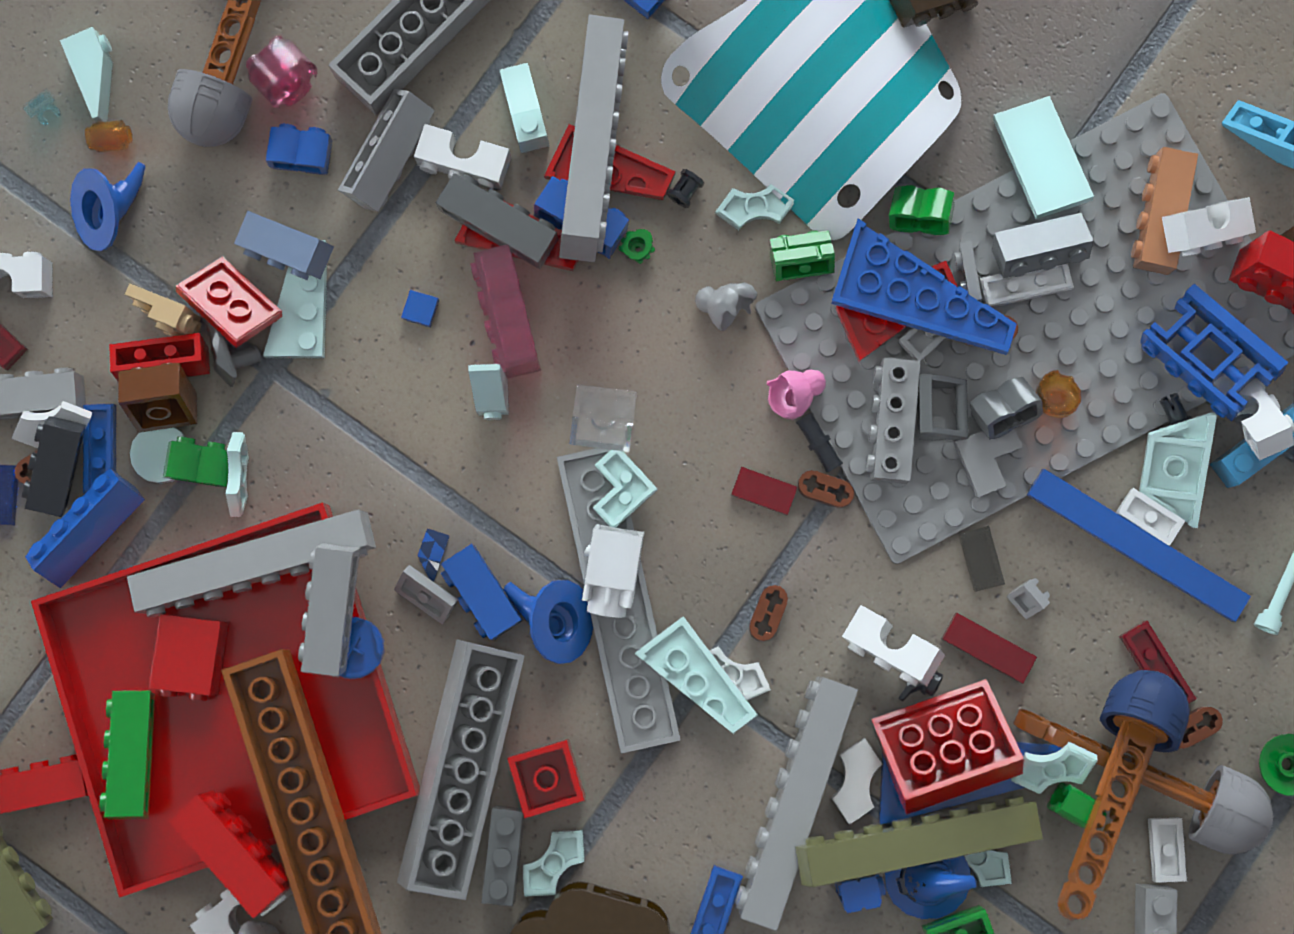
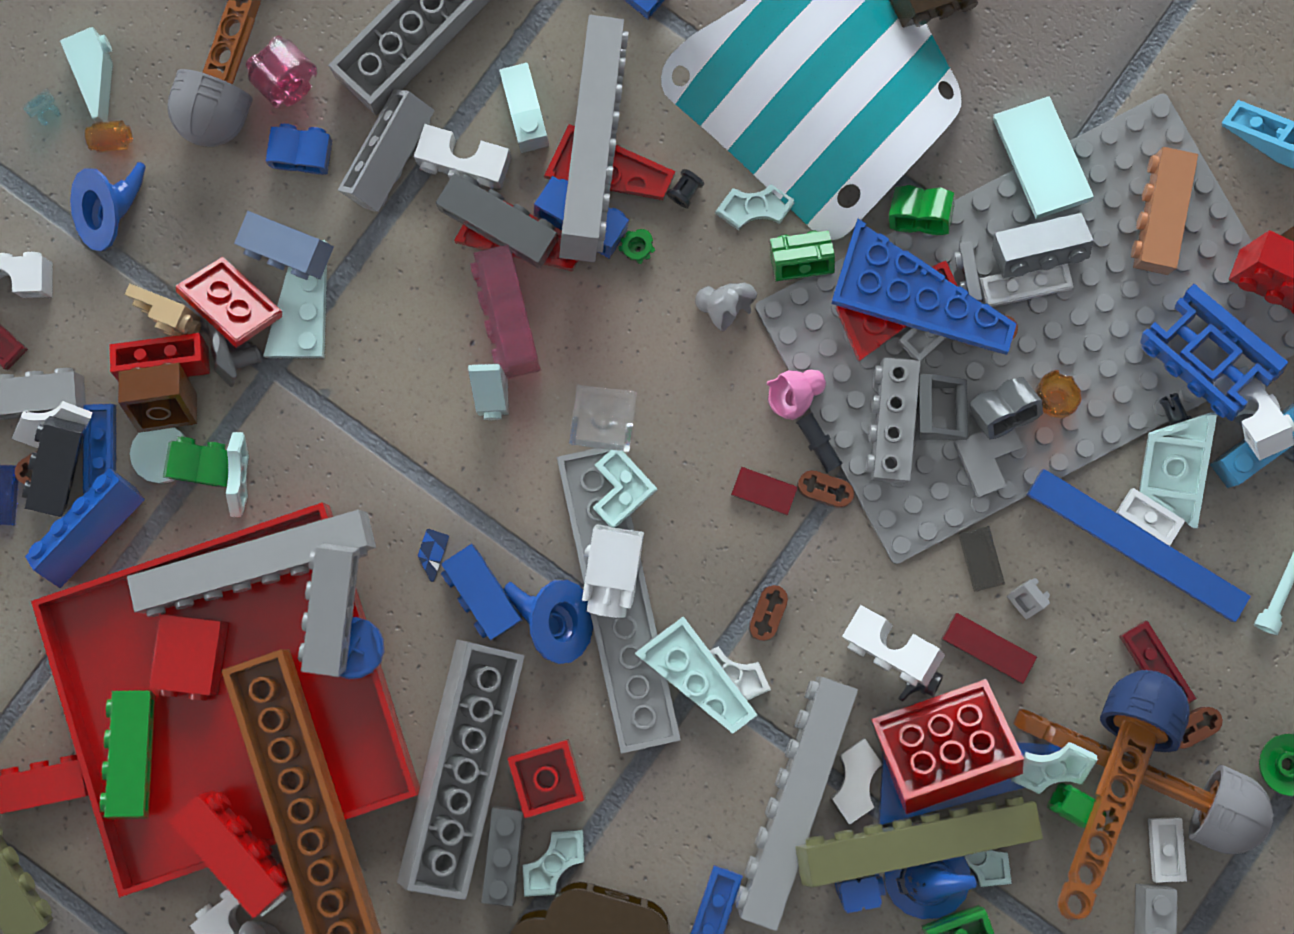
(420, 308): blue tile -> none
(425, 594): light grey plate -> none
(1209, 227): white arch -> none

